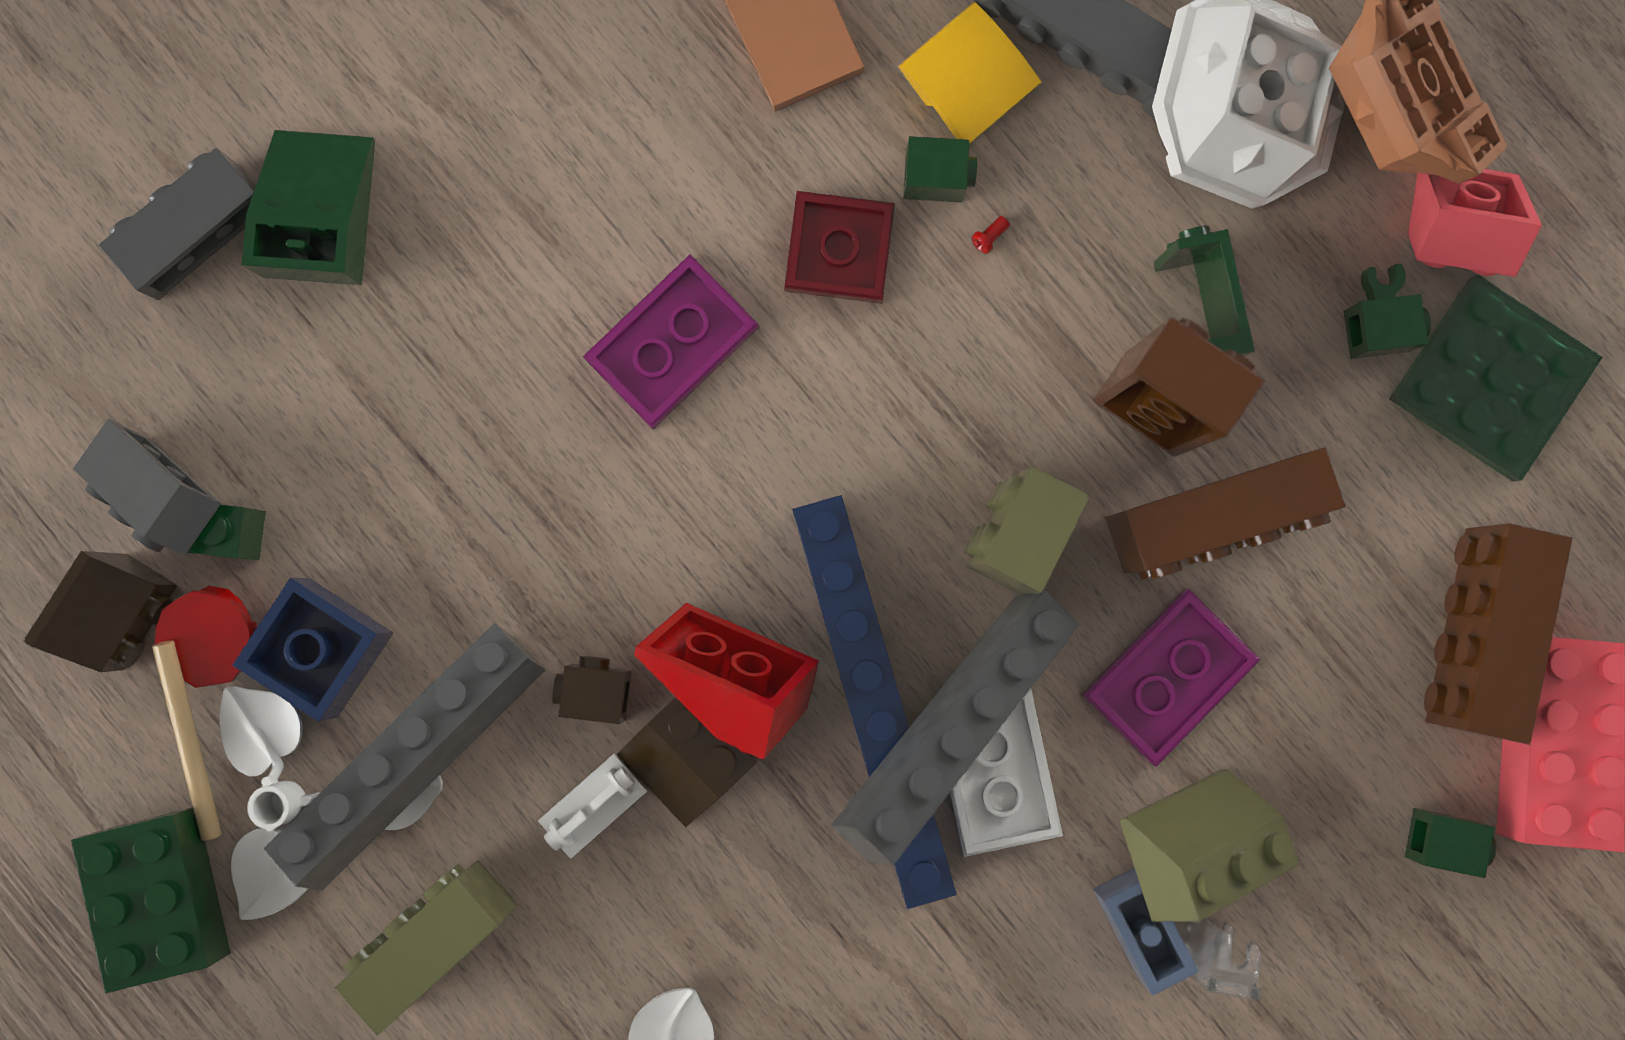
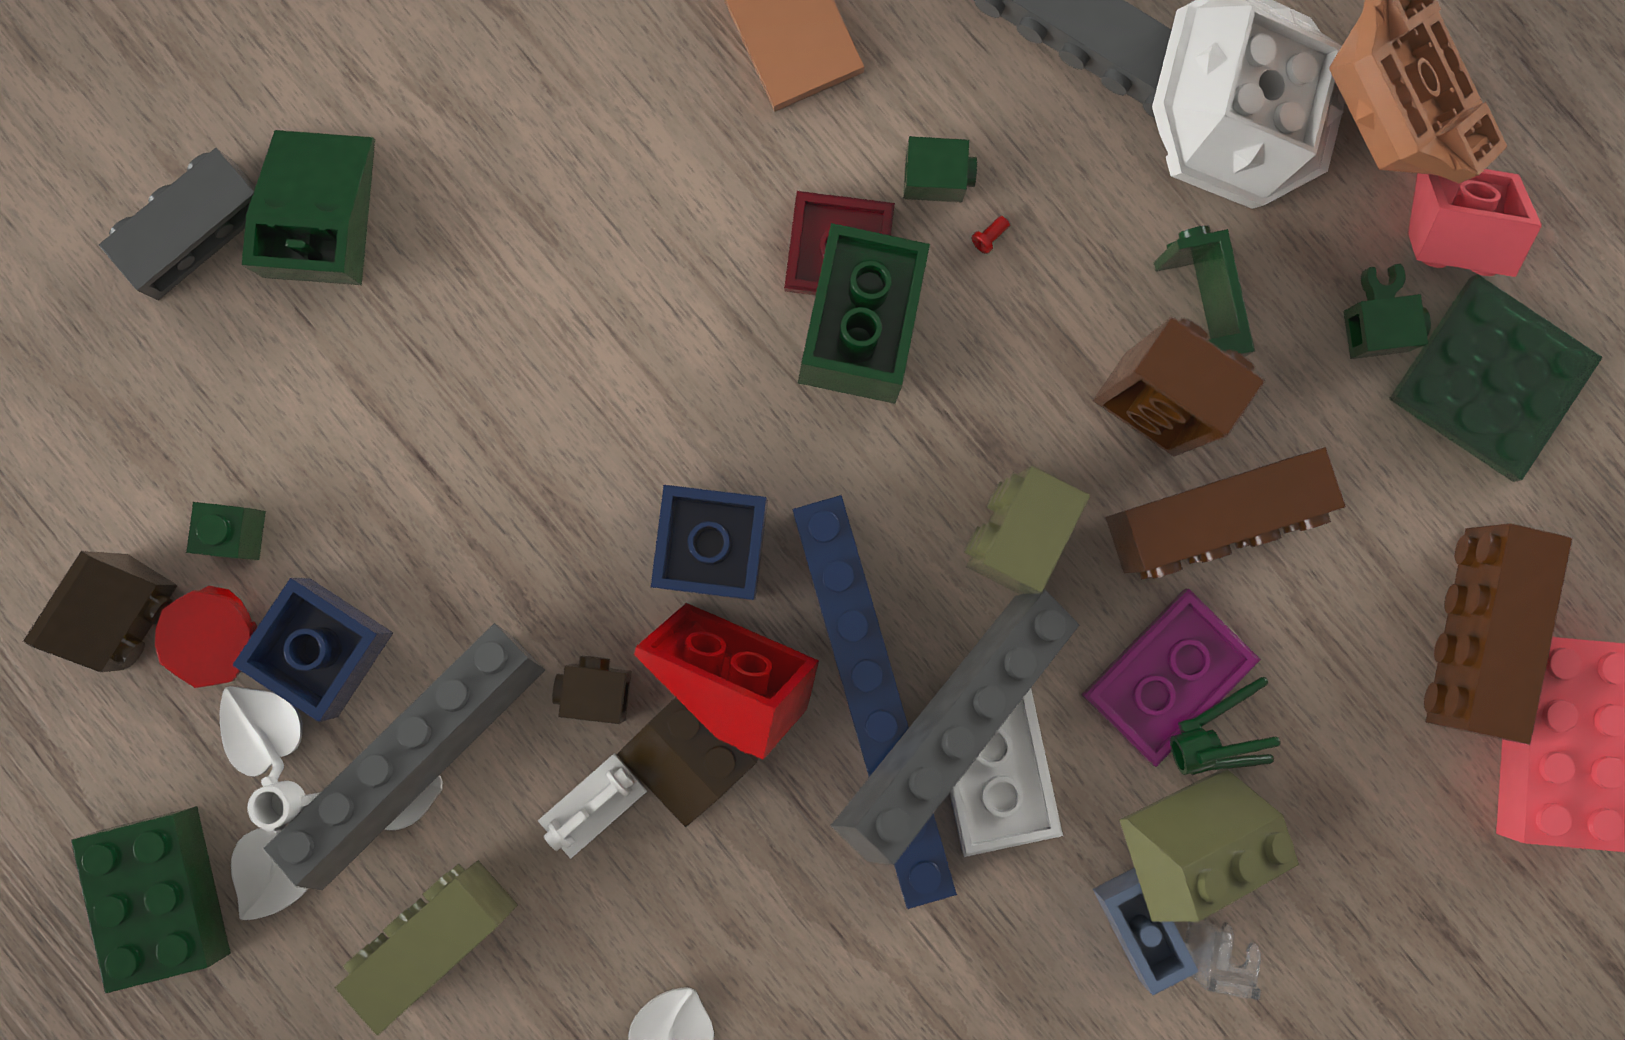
(145, 489): dark grey brick -> none
(187, 740): tan bar -> none
(671, 341): magenta tile -> none
(709, 542): none -> dark blue brick
(864, 313): none -> dark green slope
(970, 73): yellow slope -> none
(1202, 750): none -> dark green plant
(1450, 843): dark green brick -> none

